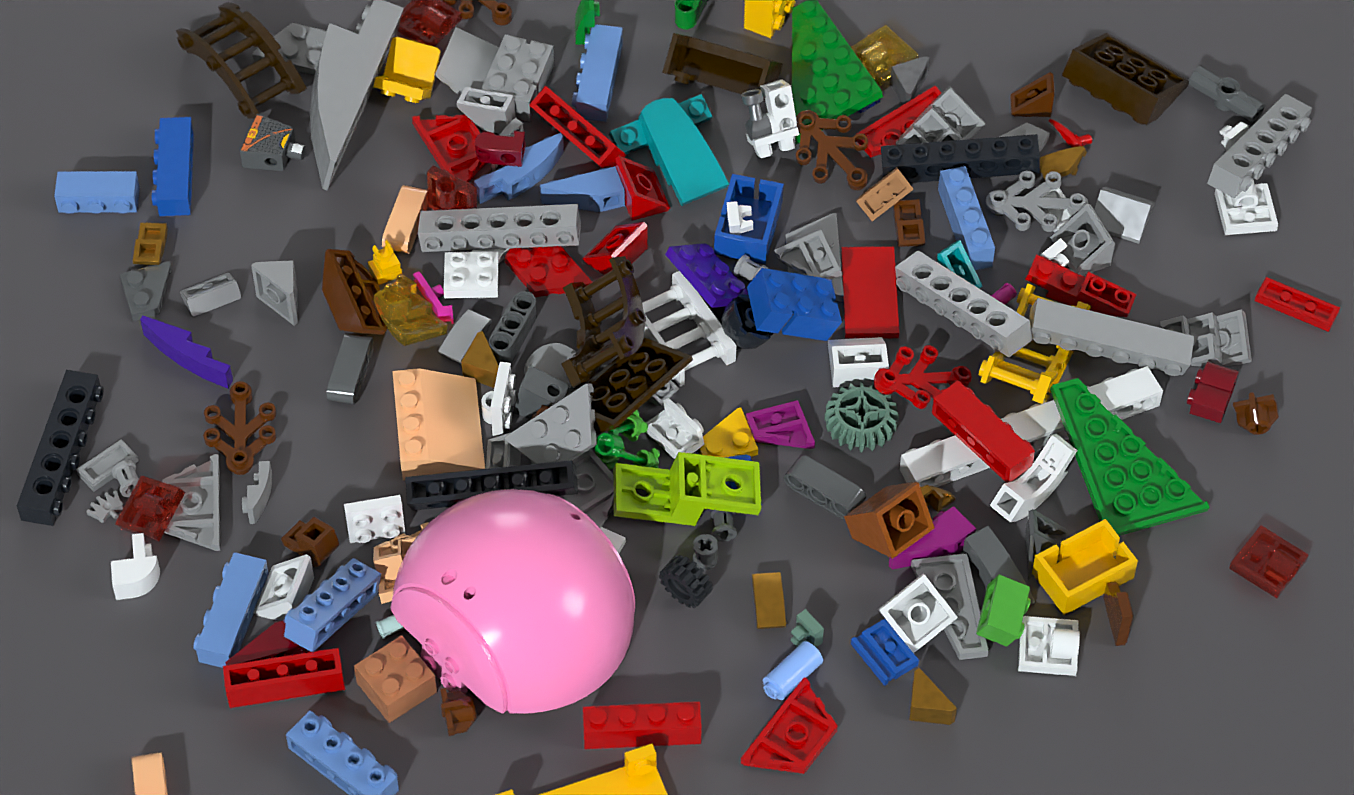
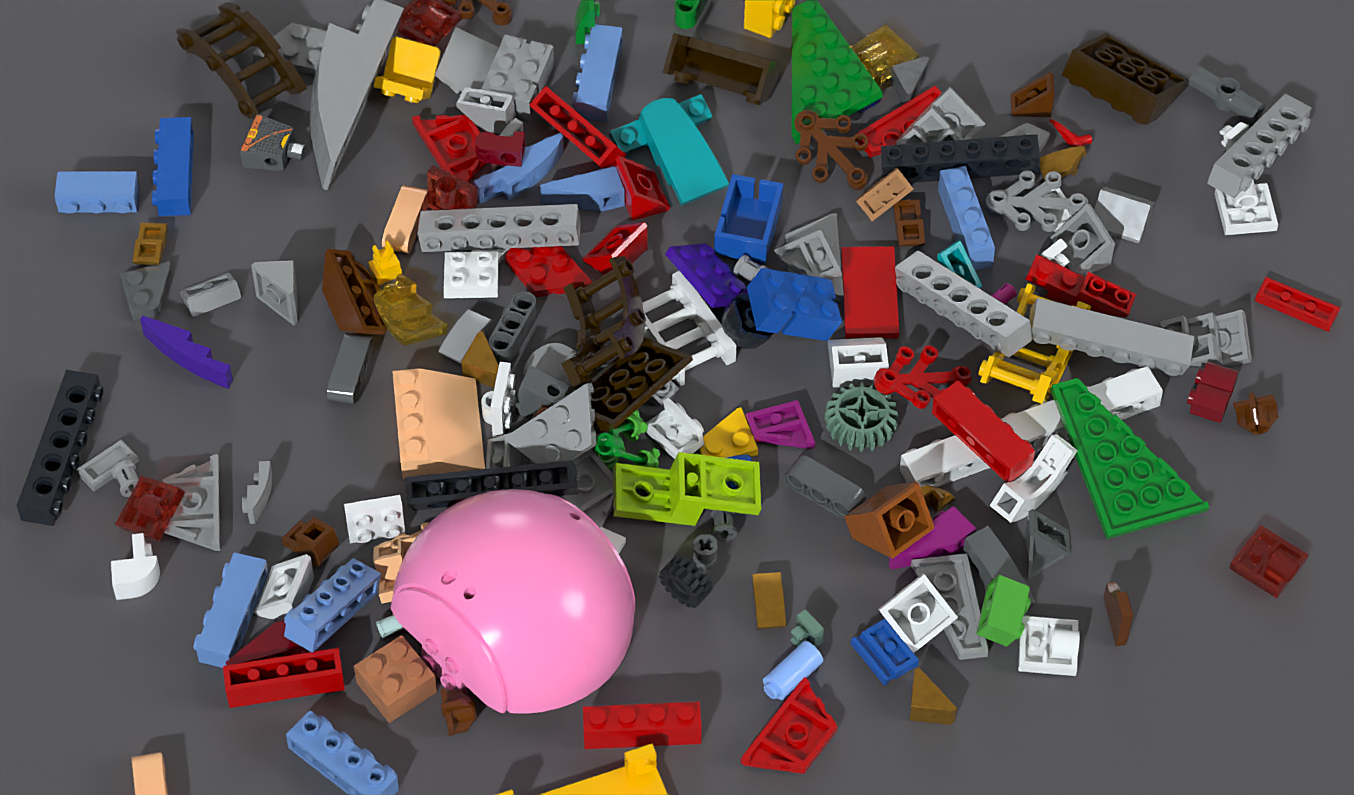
(106, 508): light grey piece -> none
(240, 431): reddish brown plant -> none
(431, 295): dark pink piece -> none
(735, 218): white tile -> none
(775, 125): white hips -> none
(1084, 566): yellow piece -> none

